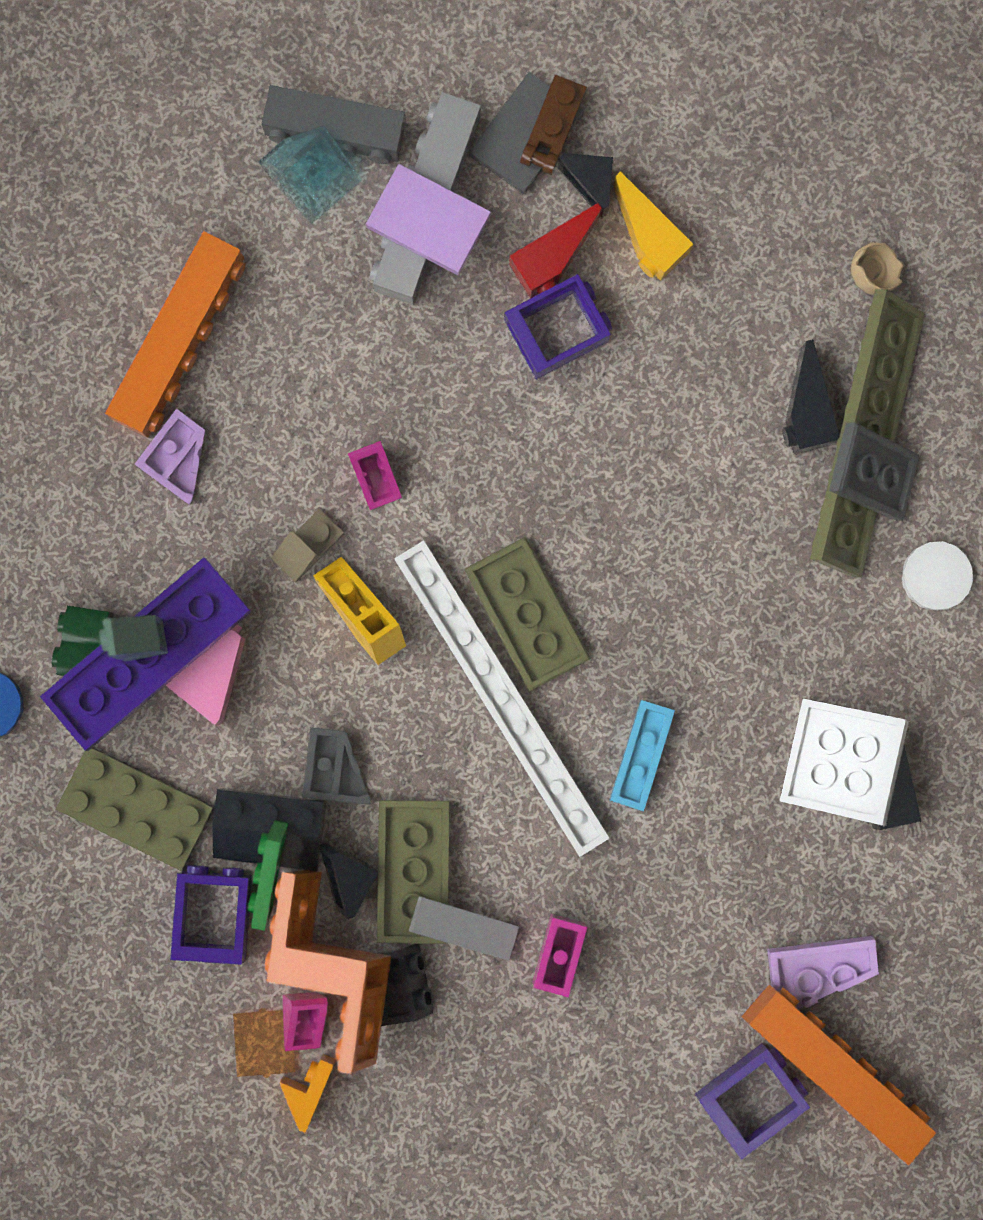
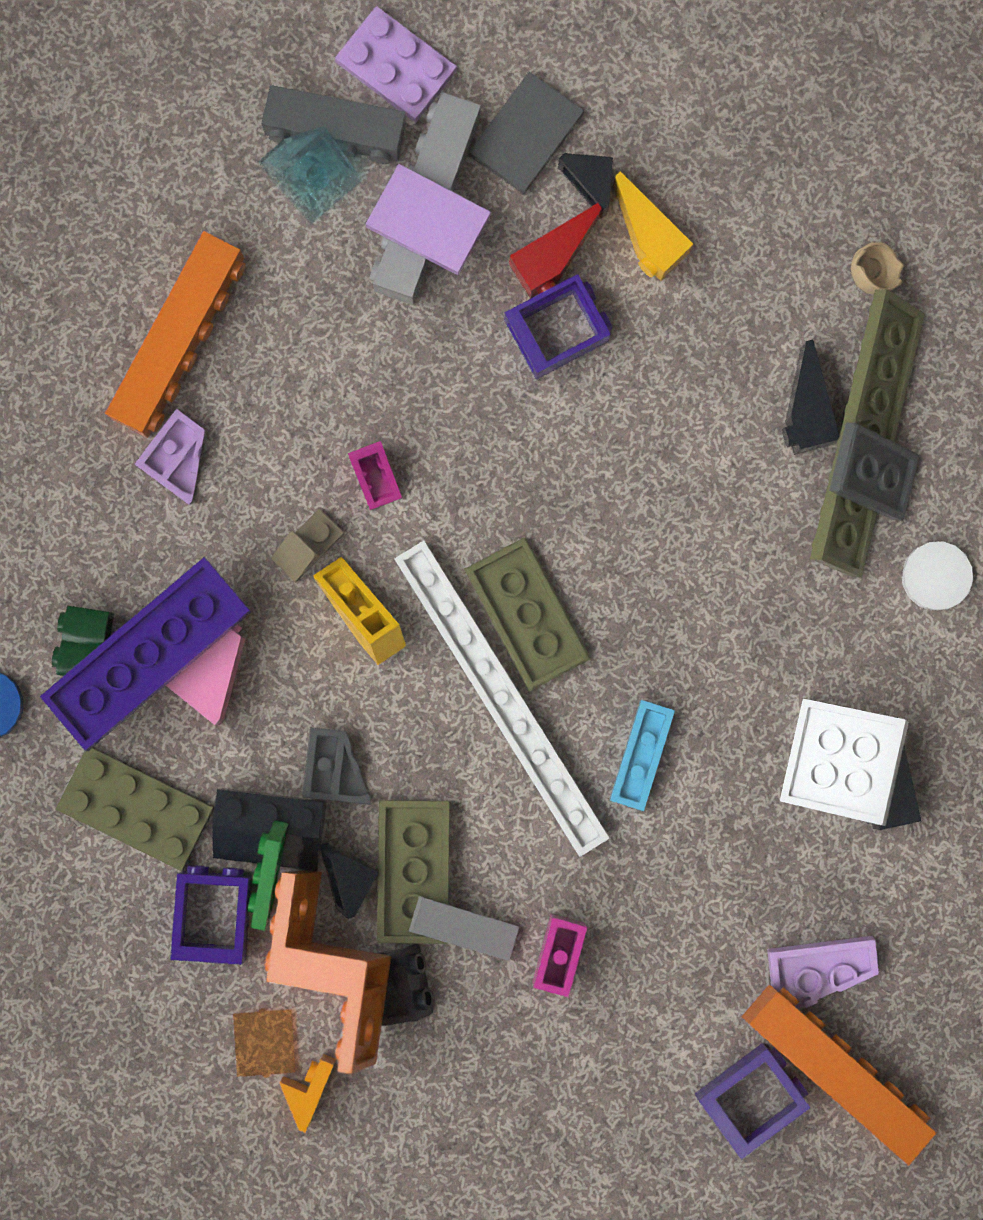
(133, 637): sand green slope -> none
(303, 1020): dark pink slope -> none
(395, 64): none -> lavender plate
(554, 123): reddish brown plate -> none

